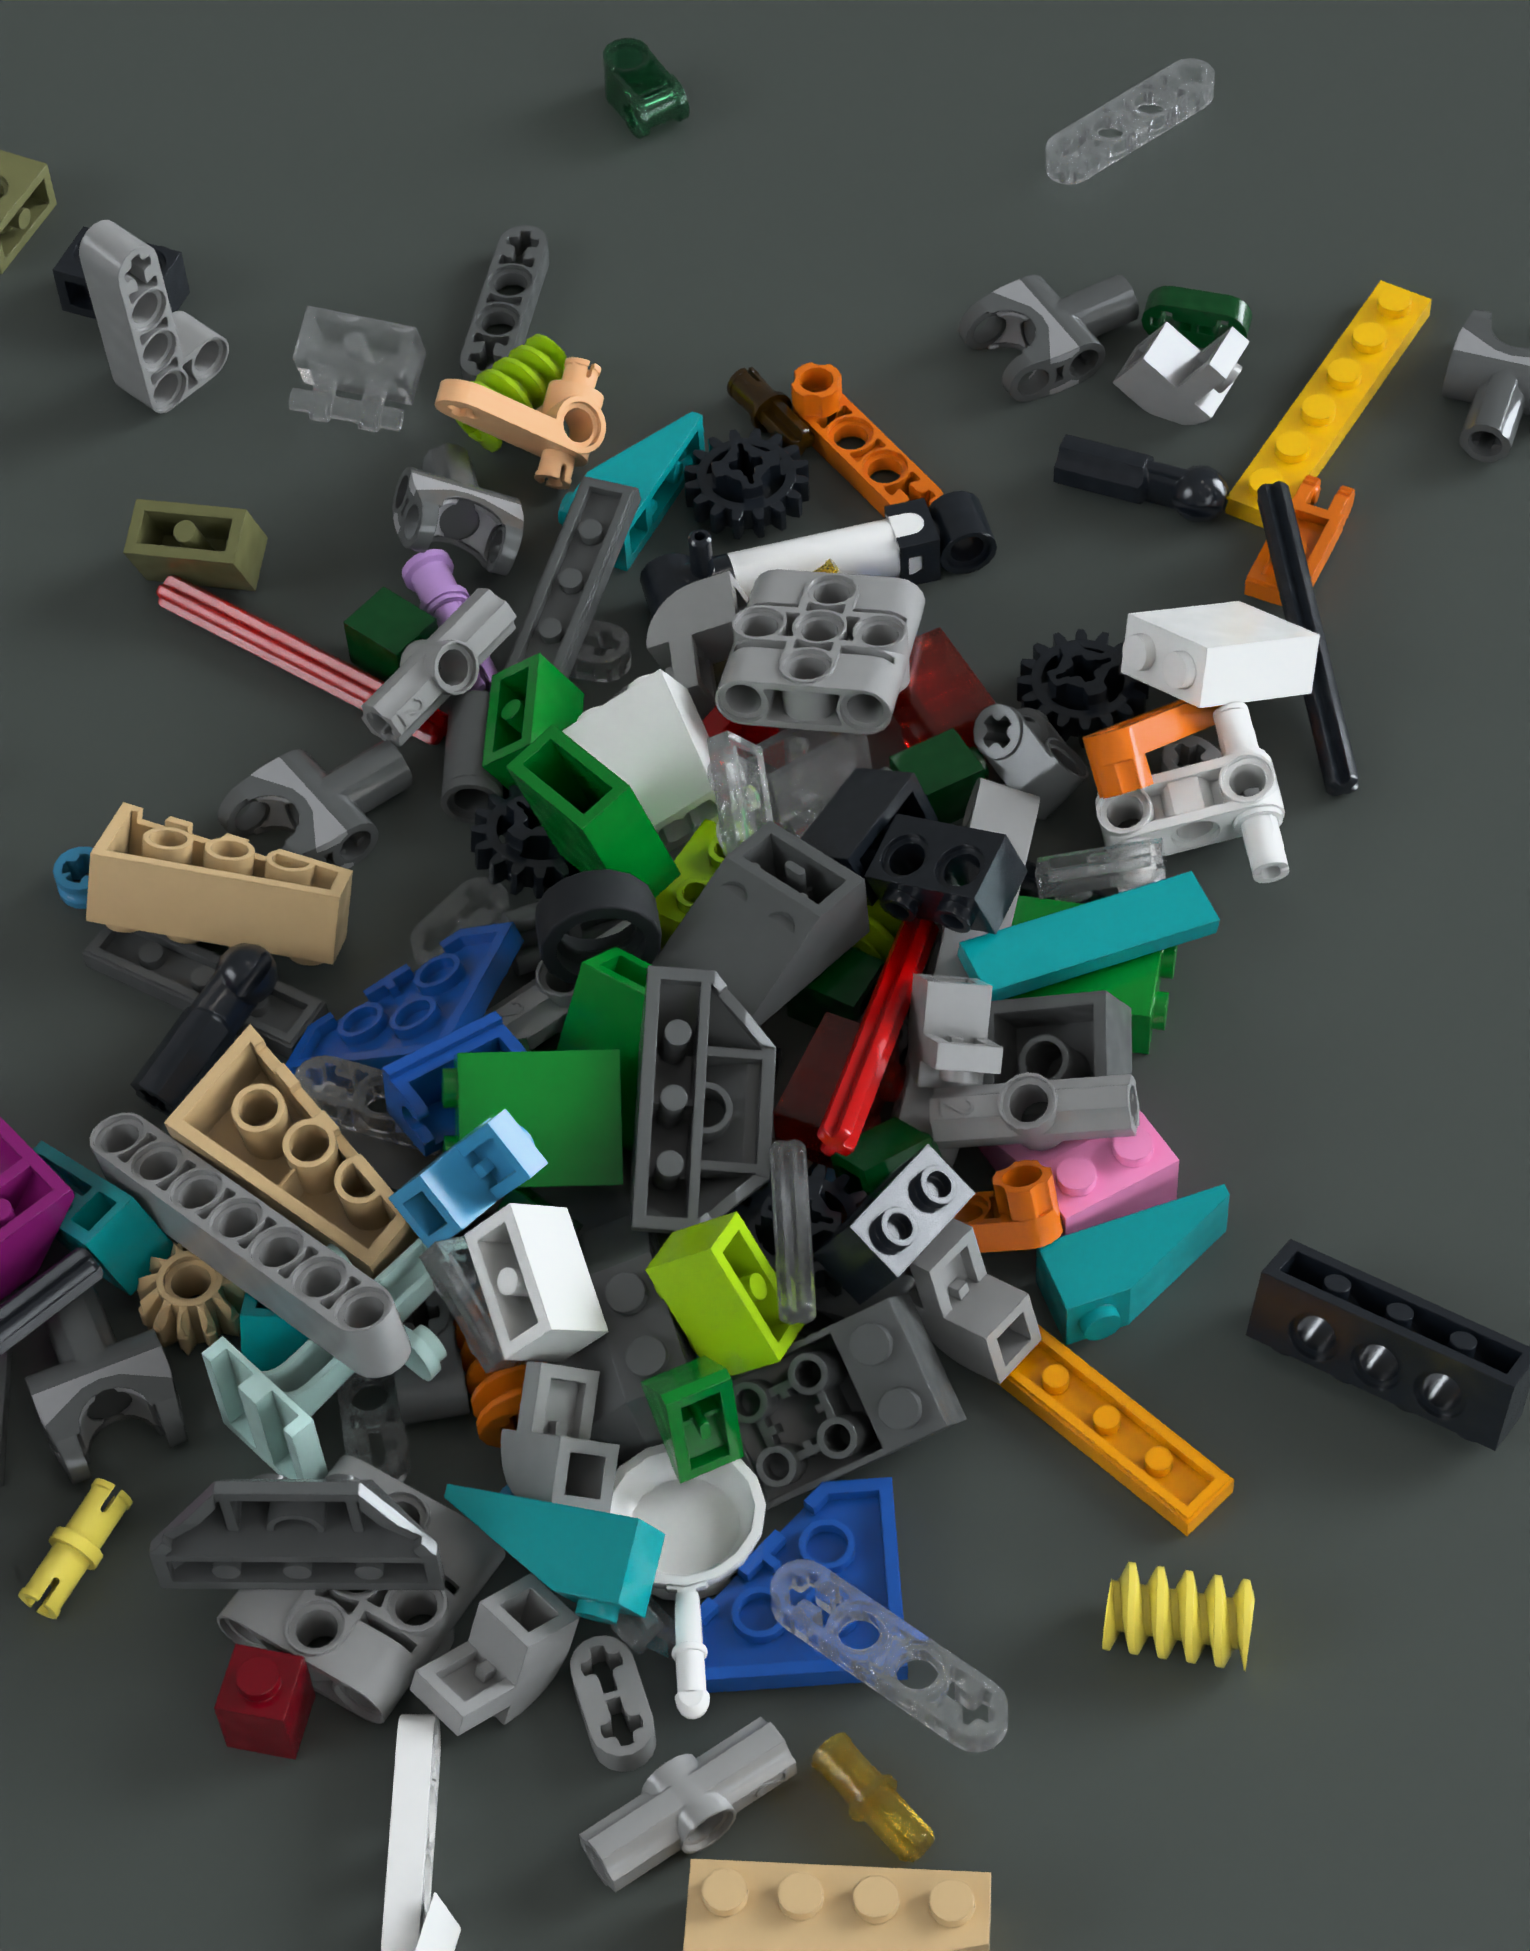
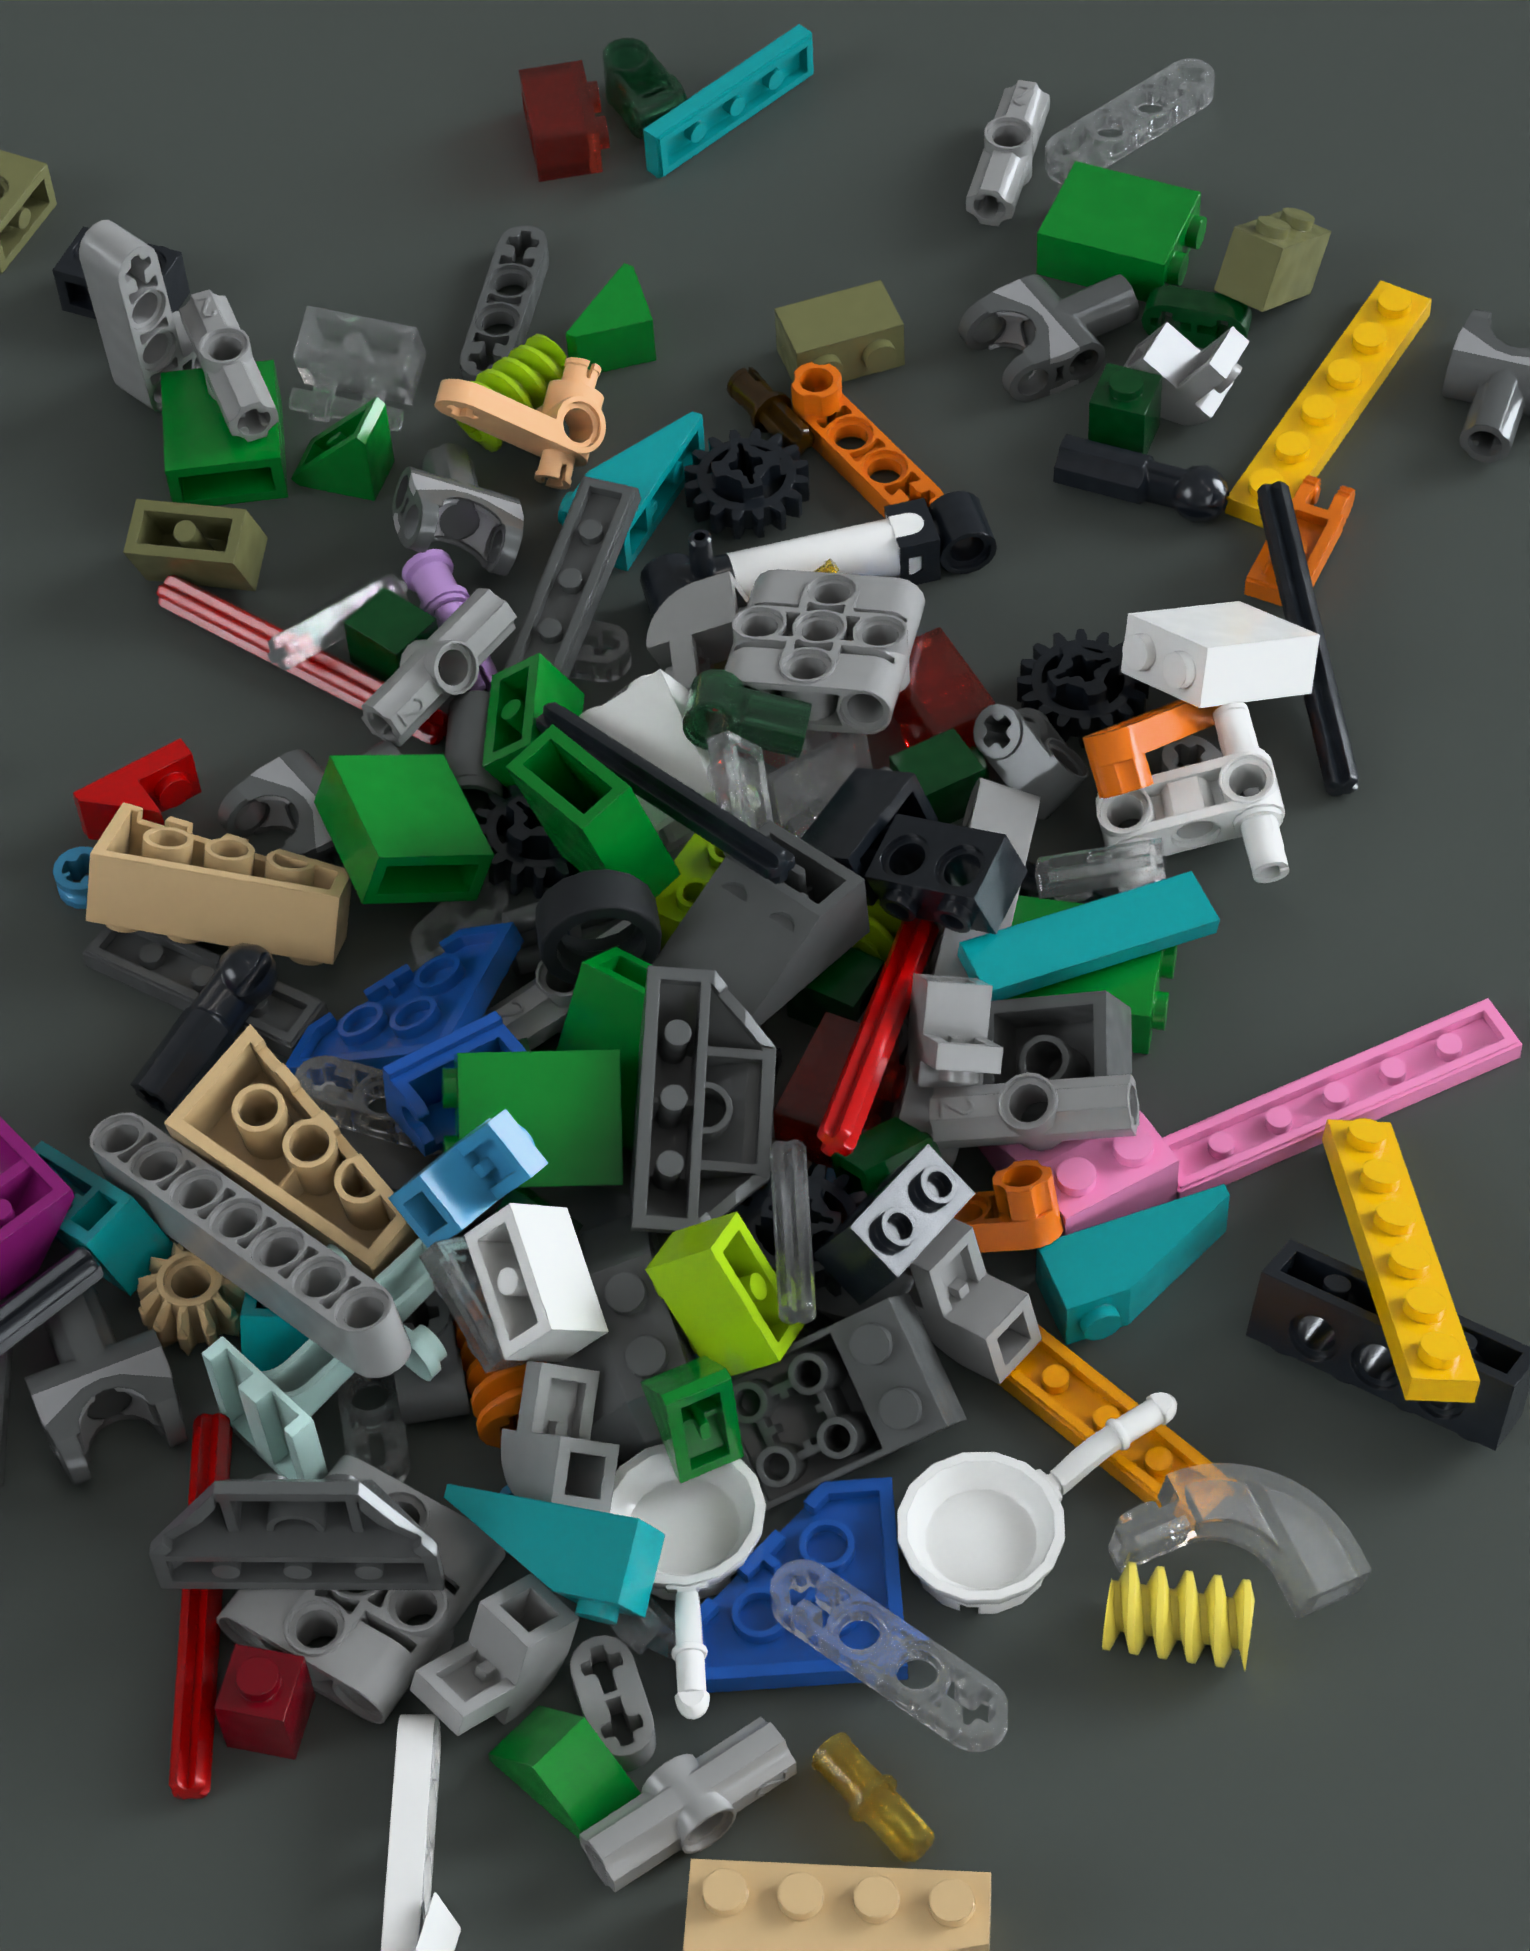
(75, 1548): light yellow pin -> none
(152, 782): none -> red slope
(199, 1632): none -> red axle
(203, 457): none -> green brick
(228, 365): none -> light grey piece
(325, 626): none -> clear axle
(350, 455): none -> green slope
(403, 828): none -> green brick
(562, 120): none -> clear red brick
(564, 1768): none -> green slope
(615, 326): none -> green slope
(674, 797): none -> black axle
(728, 101): none -> teal tile
(760, 717): none -> clear green piece
(847, 328): none -> olive brick
(992, 1525): none -> white piece
(1008, 153): none -> light grey piece
(1122, 226): none -> green brick
(1125, 408): none -> dark green brick
(1258, 1511): none -> clear arch
(1273, 259): none -> olive brick
(1358, 1087): none -> bright pink tile
(1400, 1262): none -> yellow plate

